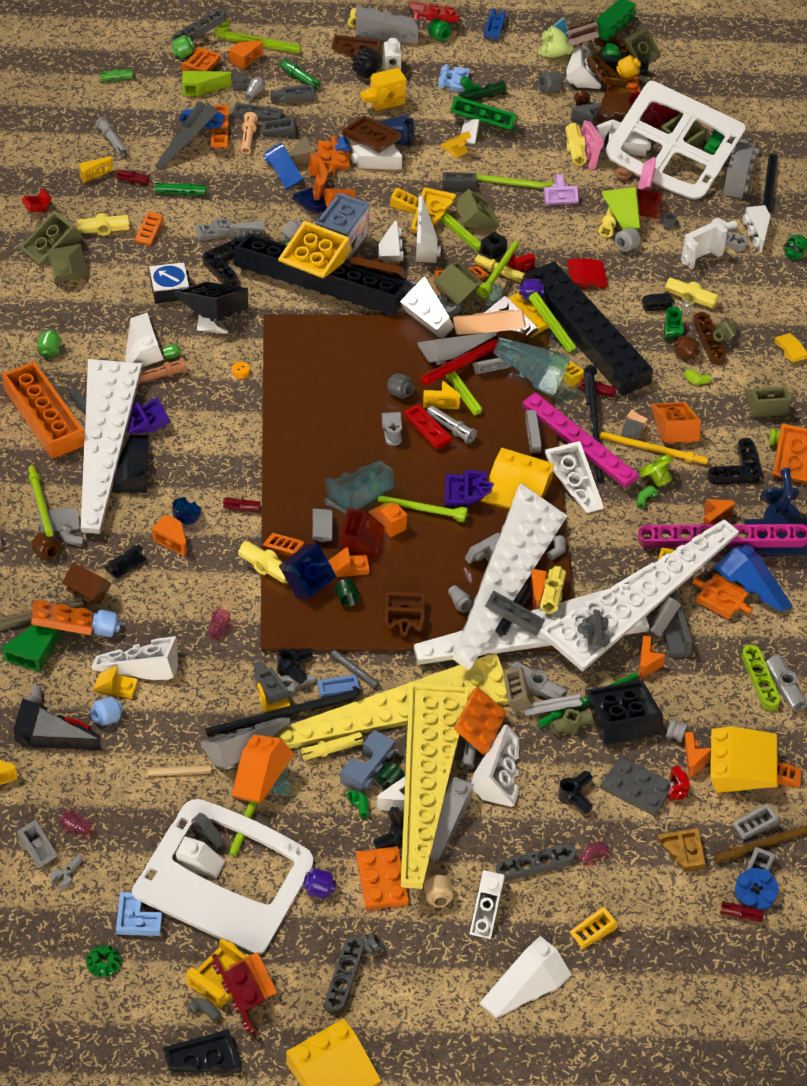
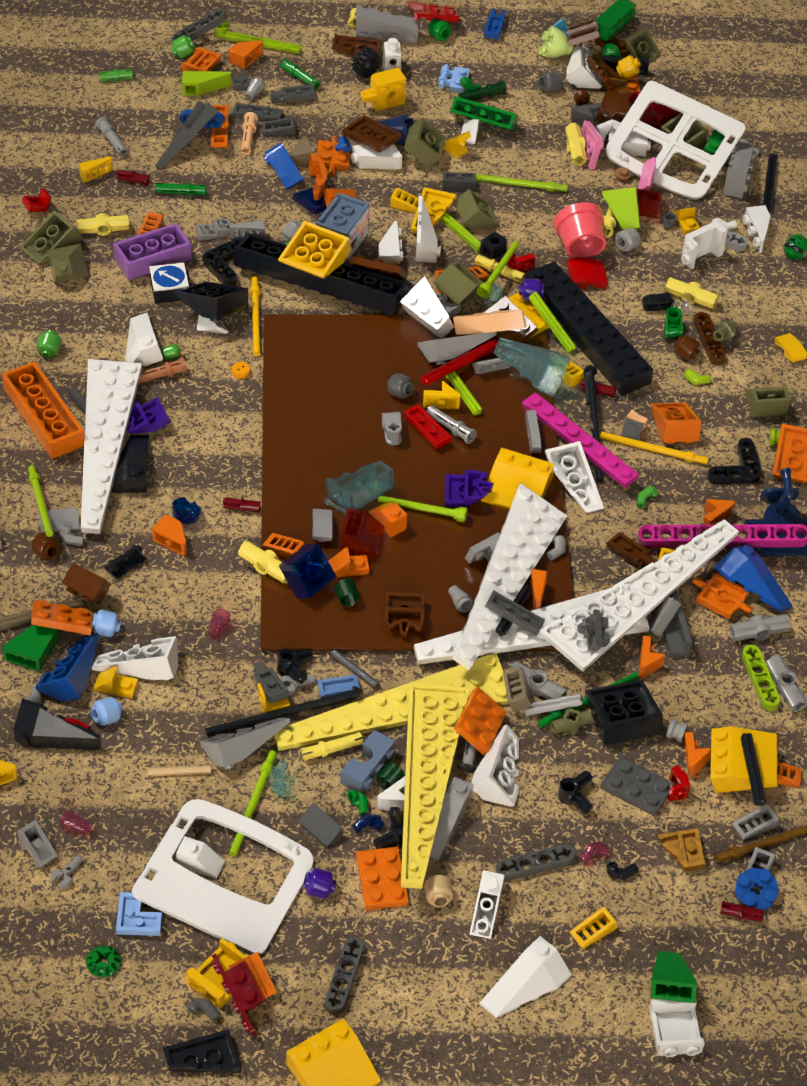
(71, 672): none -> blue wedge
(152, 248): none -> medium lavender brick
(207, 831): dark grey beam -> none
(255, 293): none -> yellow bar
(260, 767): orange slope -> none
(320, 825): none -> dark grey slope
(368, 820): none -> clear blue arm
(373, 944): dark grey plate -> none
(425, 143): none -> olive brick
(553, 590): light yellow piece -> none
(560, 193): lavender hinge -> none
(581, 230): none -> coral piece
(621, 873): none -> black arm
(630, 550): none -> reddish brown hinge
(658, 471): lime plate -> none
(672, 979): none -> green slope
(675, 1028): none -> white panel
(687, 220): none -> yellow slope
(753, 769): none -> black axle
(759, 627): none -> light grey piece

